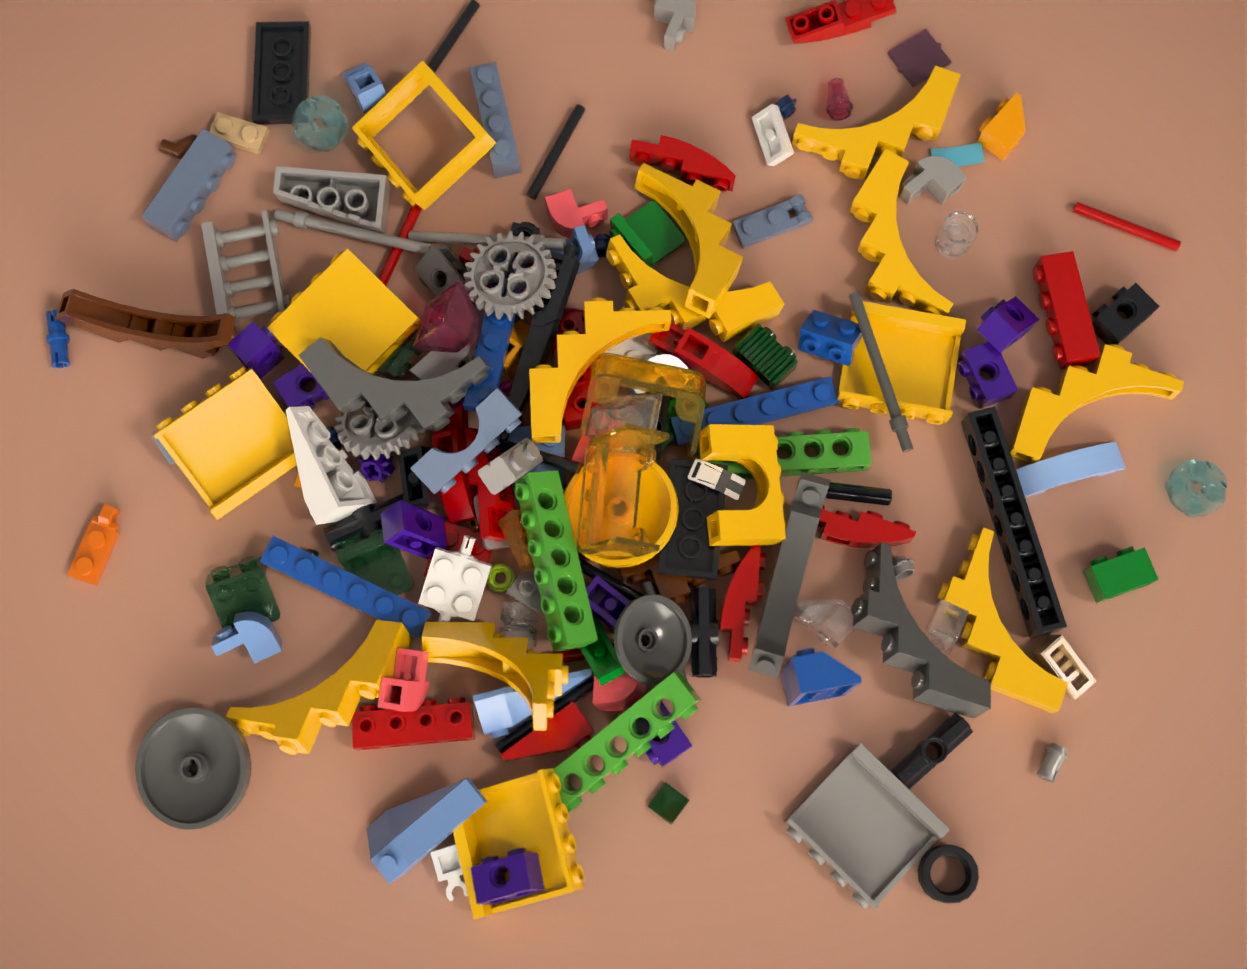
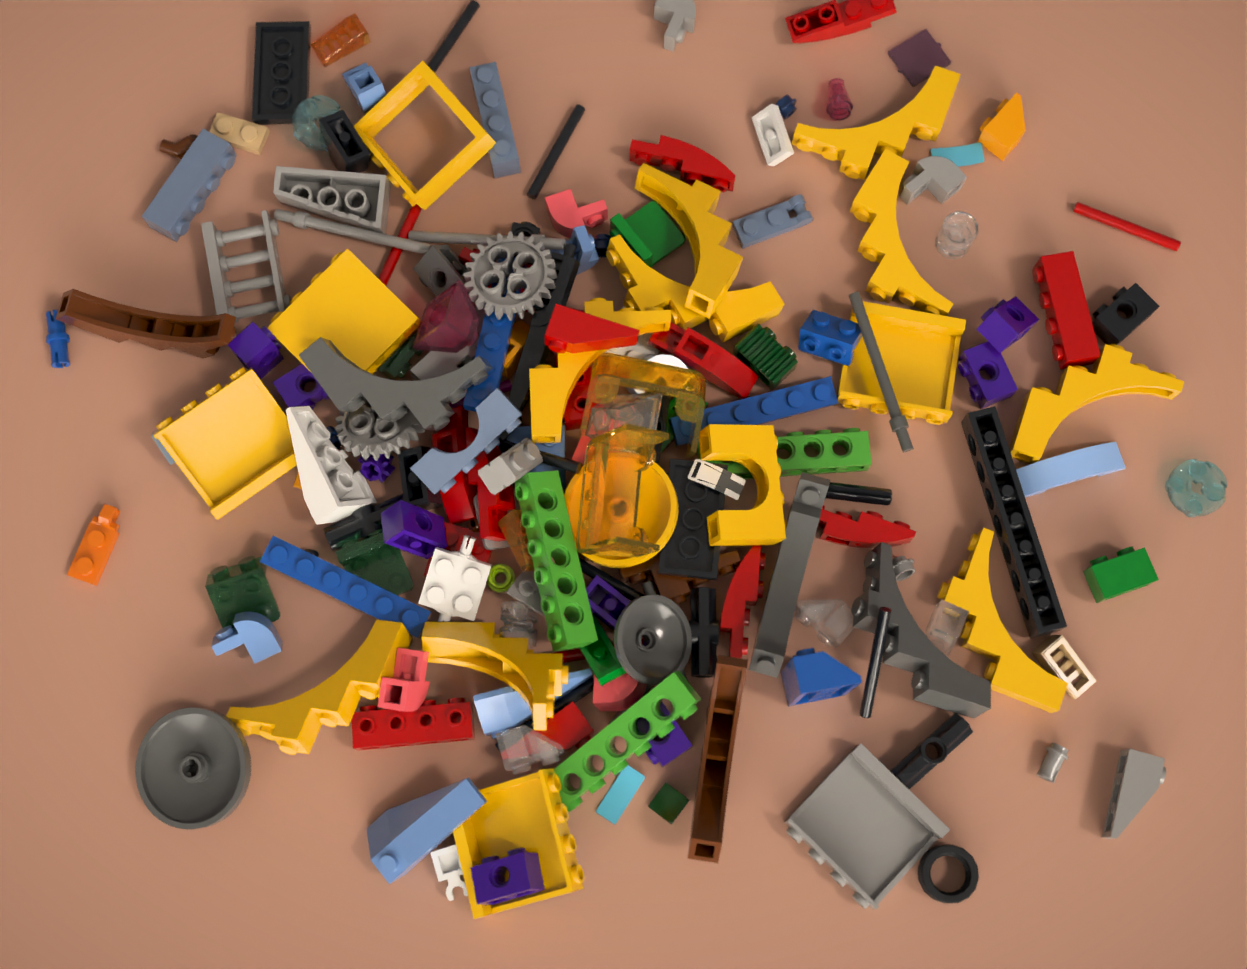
(344, 143): none -> black slope
(345, 48): none -> clear orange slope
(524, 747): none -> clear slope
(582, 332): none -> red slope
(620, 794): none -> medium azure sticker
(716, 759): none -> reddish brown arch
(875, 662): none -> black bar
(1134, 784): none -> light grey slope

